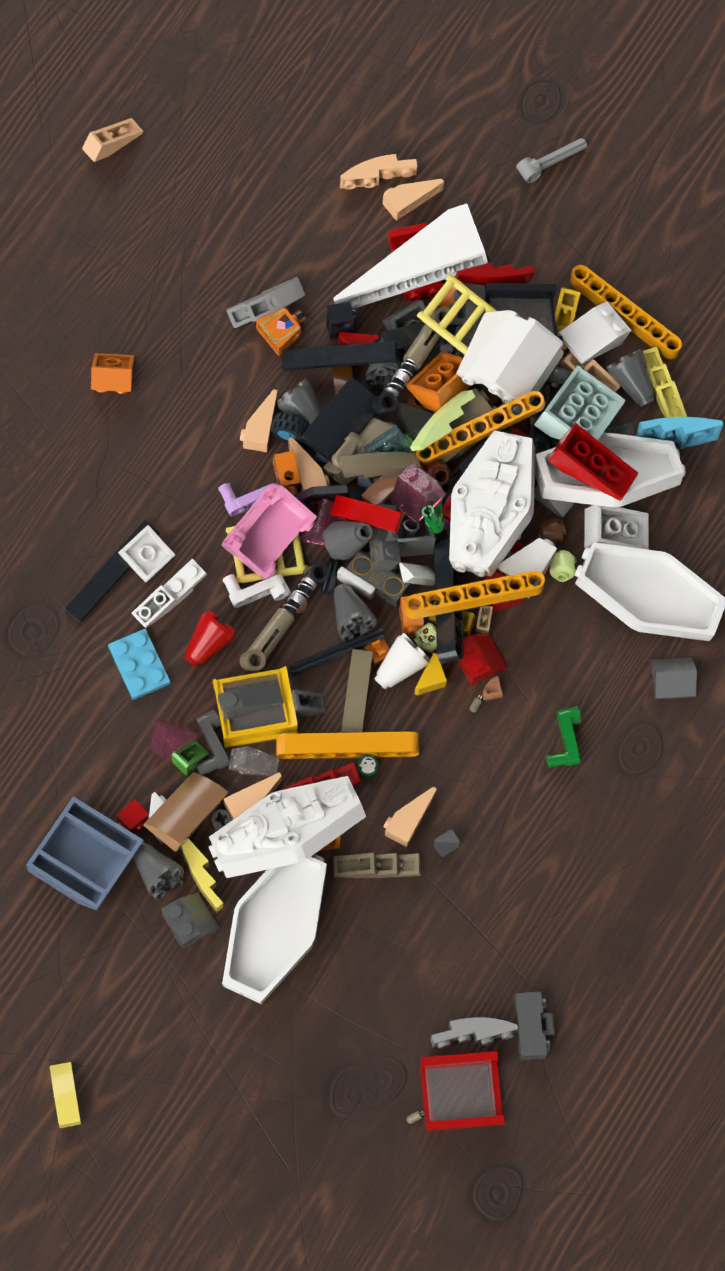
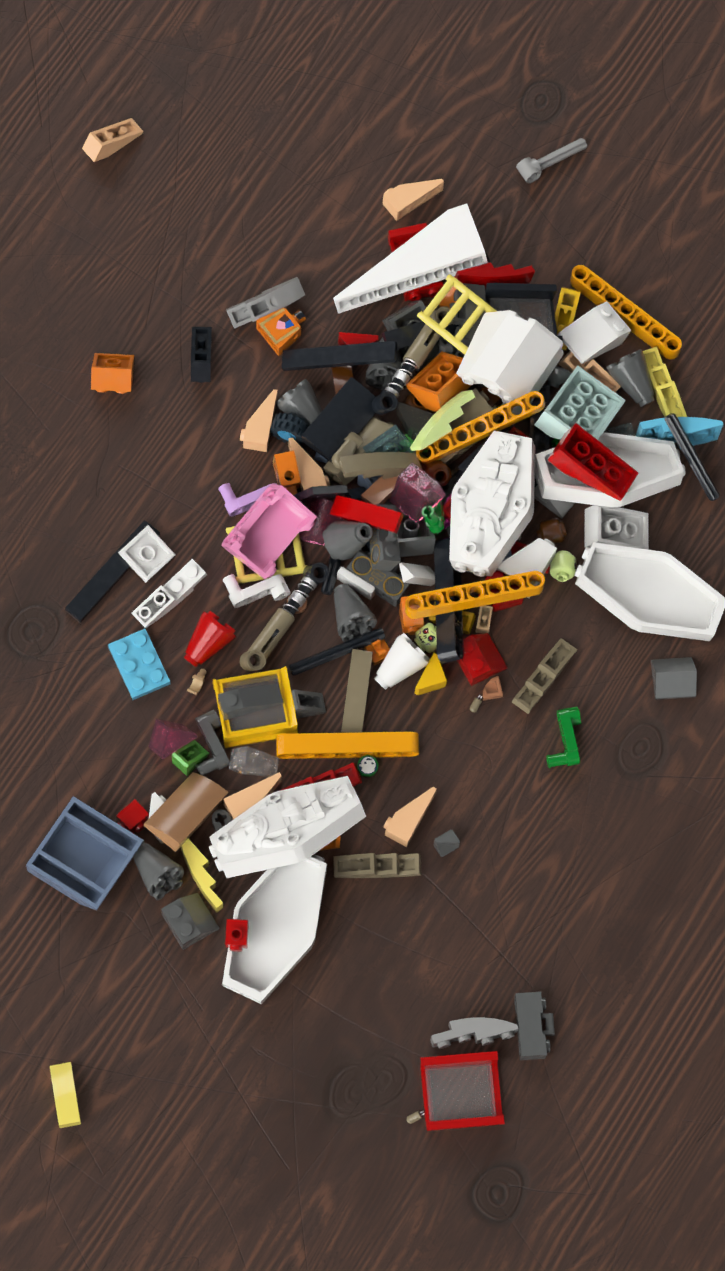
(197, 682): none -> tan piece
(201, 354): none -> black slope
(236, 934): none -> red brick
(340, 319): black brick -> none
(368, 172): light nougat slope -> none
(544, 675): none -> dark tan slope
(692, 457): none -> black axle

